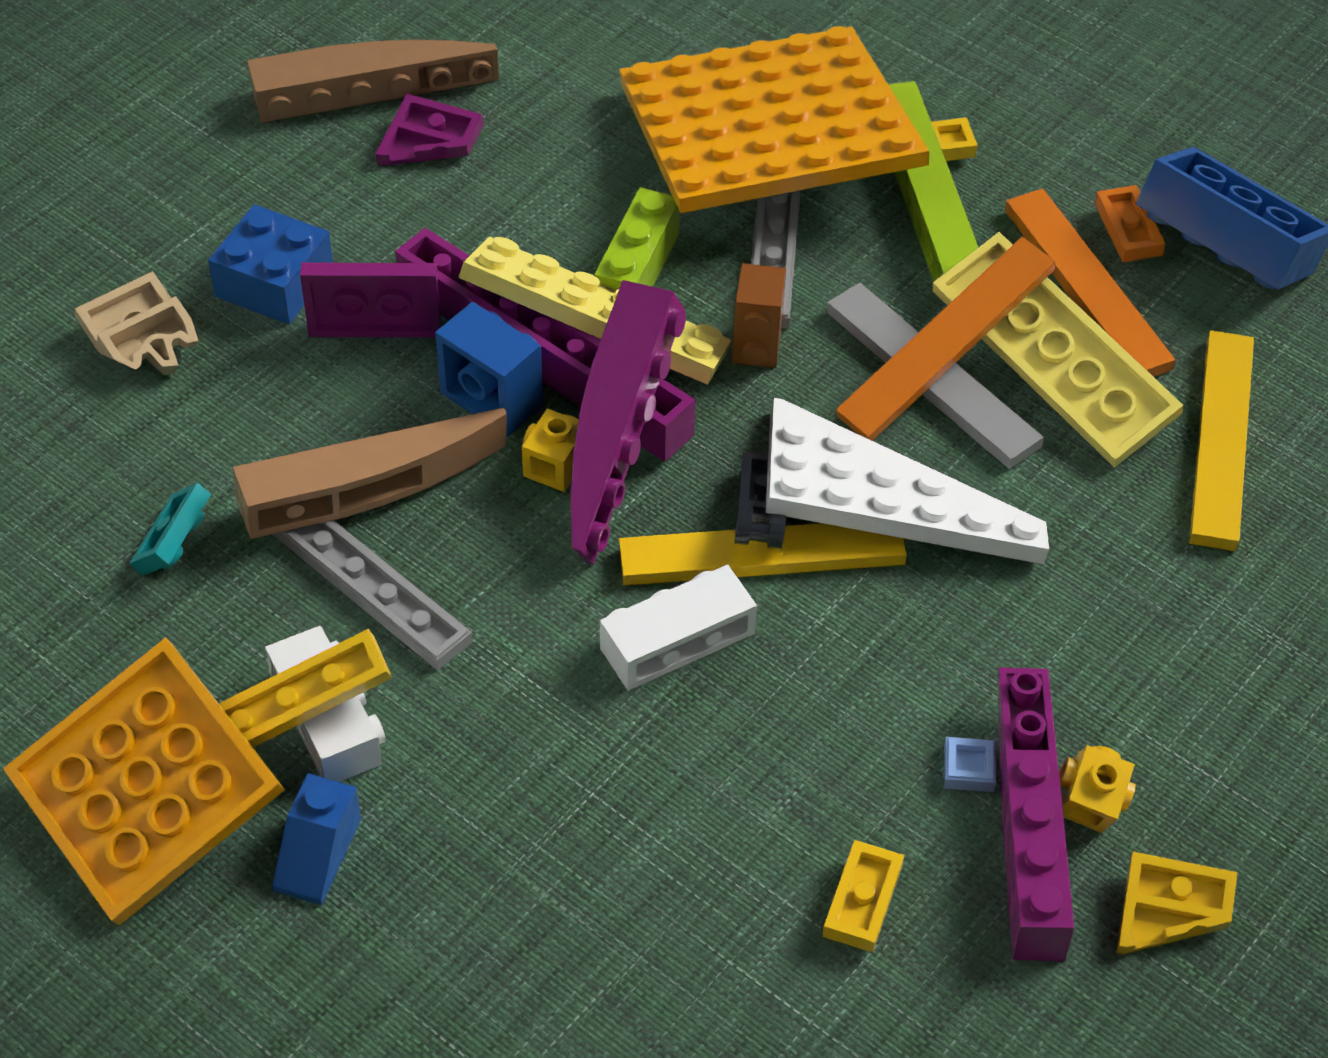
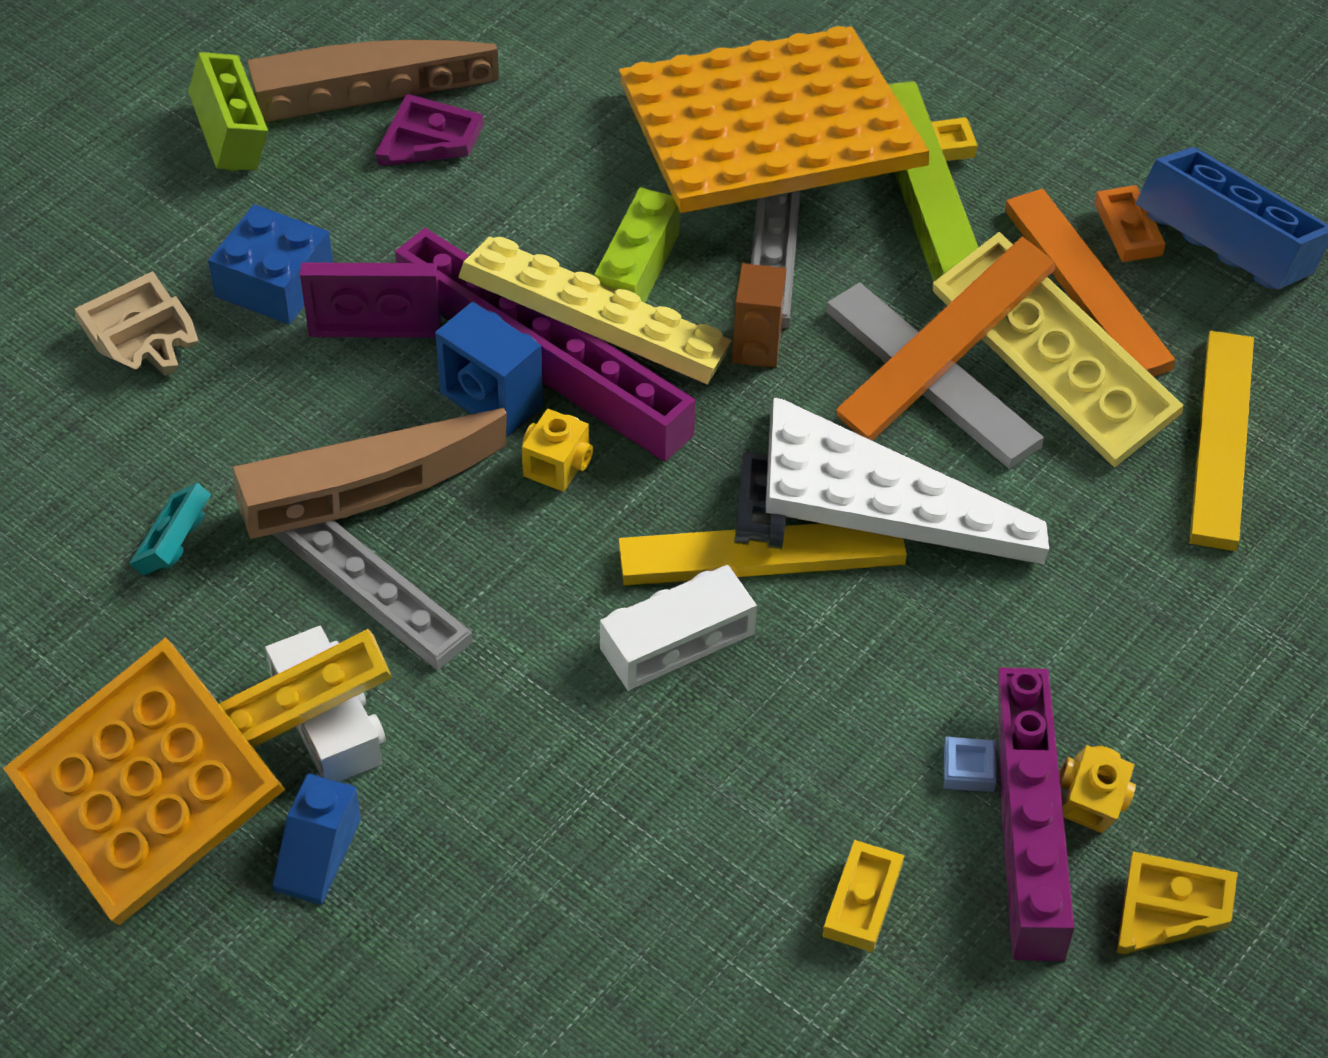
(227, 111): none -> lime brick
(616, 406): magenta slope -> none

